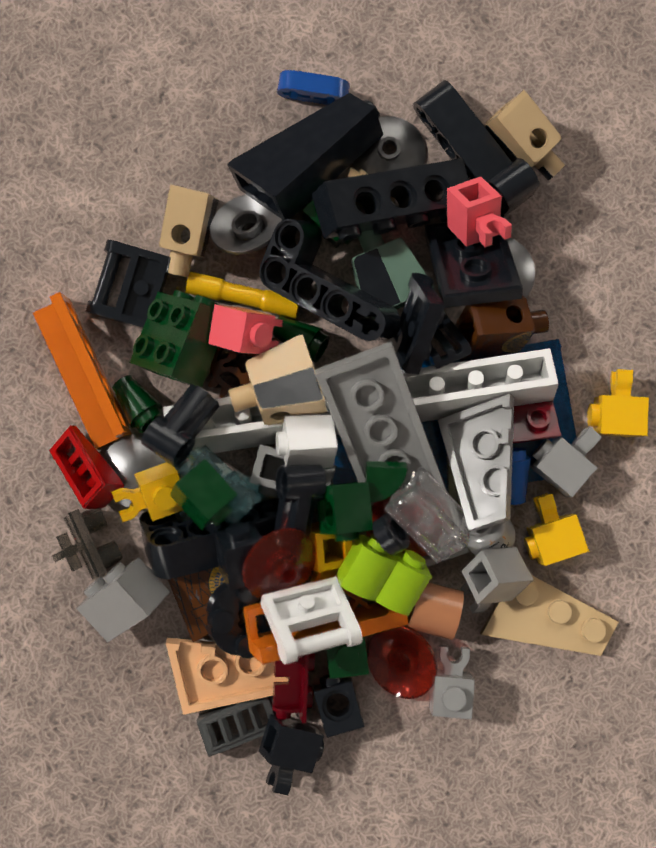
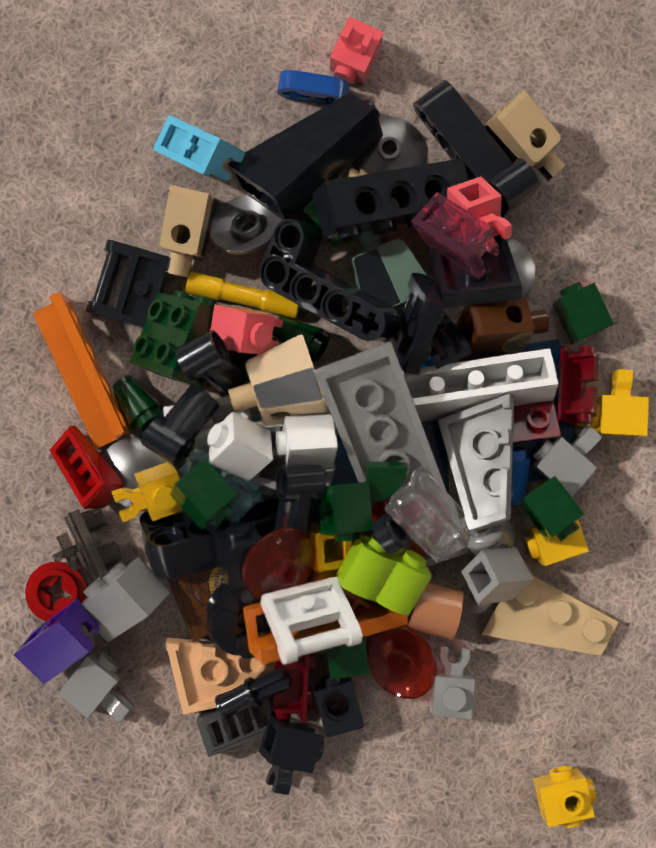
(47, 575): none -> red gear
(58, 642): none -> dark purple hinge
(94, 685): none -> light grey brick
(196, 148): none -> medium azure hinge
(210, 360): none -> black piece
(239, 446): none -> white brick
(253, 692): none -> black axle
(355, 51): none -> coral brick
(455, 234): none -> clear pink hinge
(552, 510): none -> dark green brick
(565, 797): none -> yellow brick
(575, 402): none -> dark red hinge
(582, 311): none -> dark green brick

